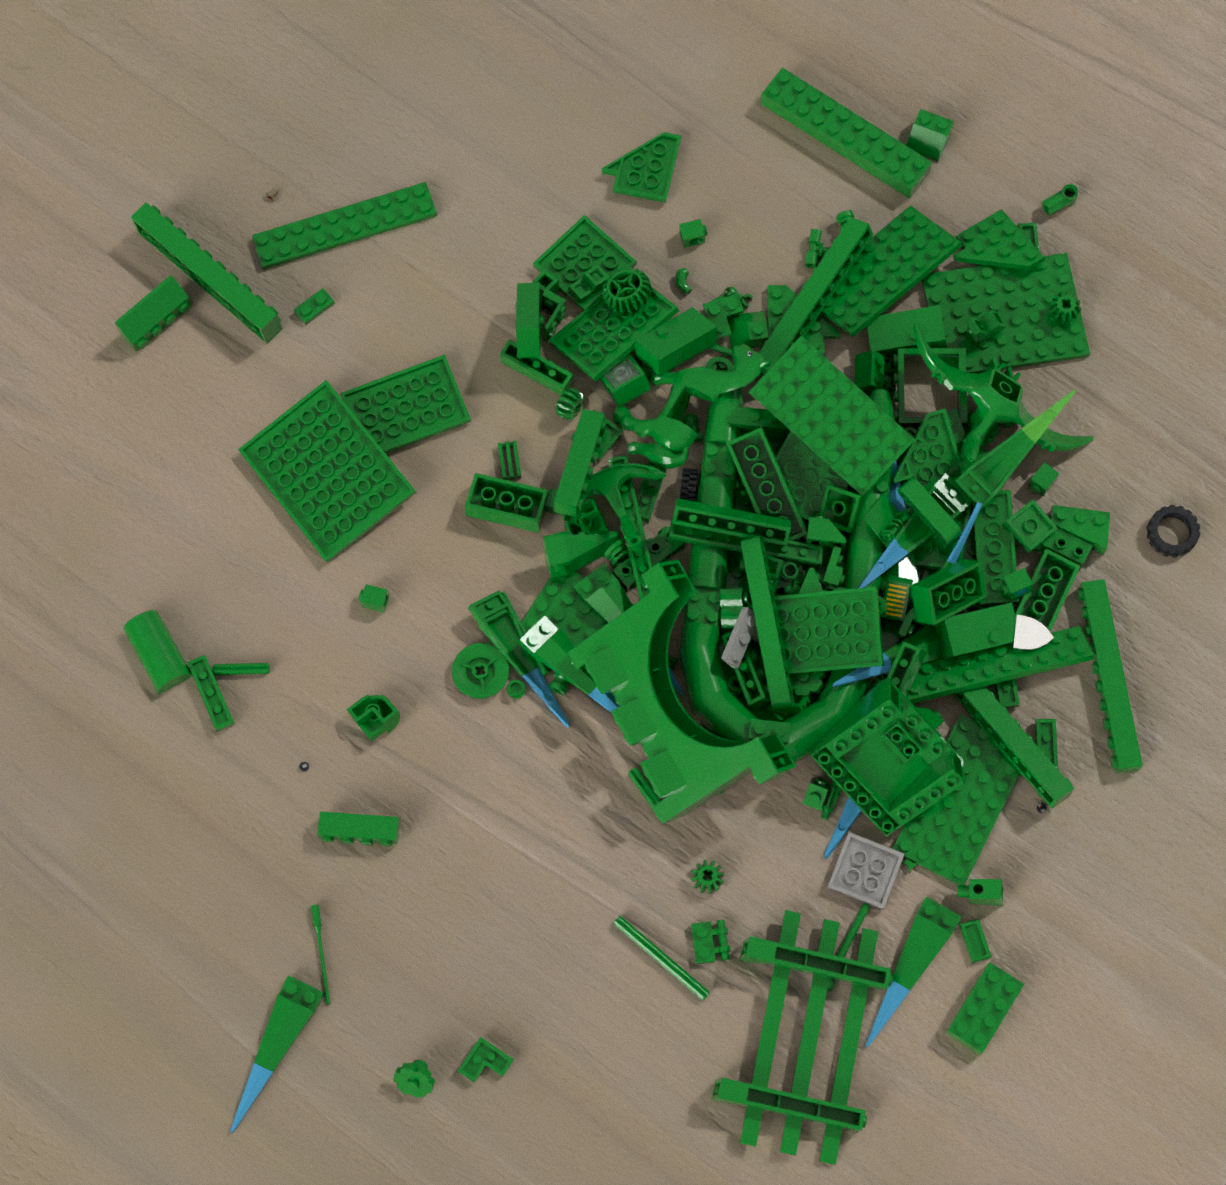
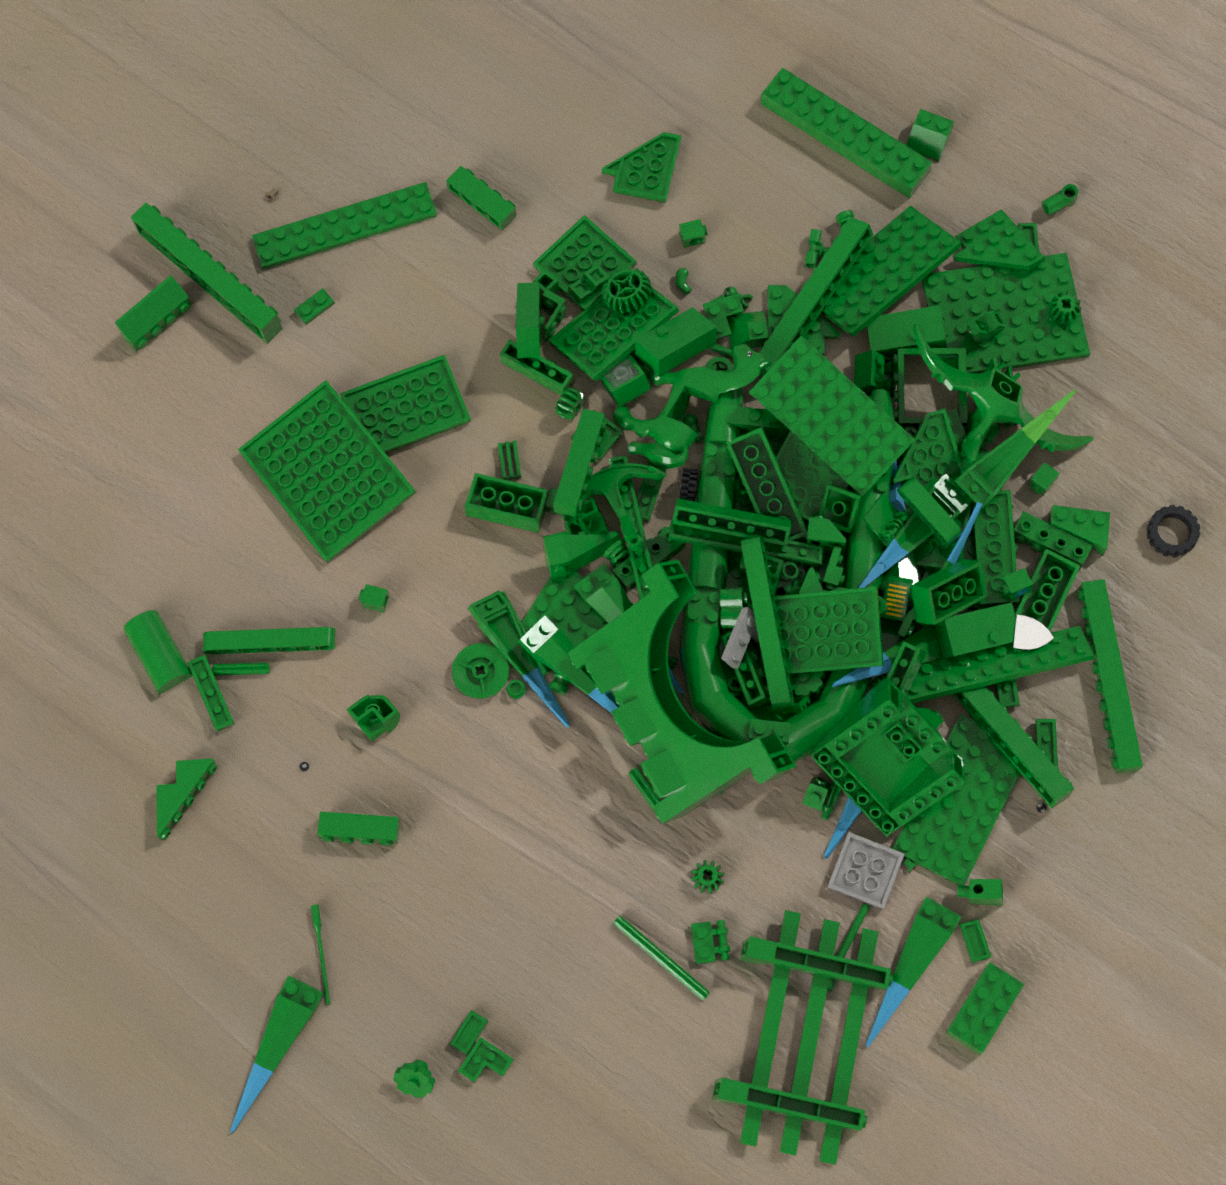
(174, 798): none -> green slope
(269, 640): none -> green beam
(468, 1032): none -> green tile
(481, 197): none -> green brick
(1030, 525): green tile -> none

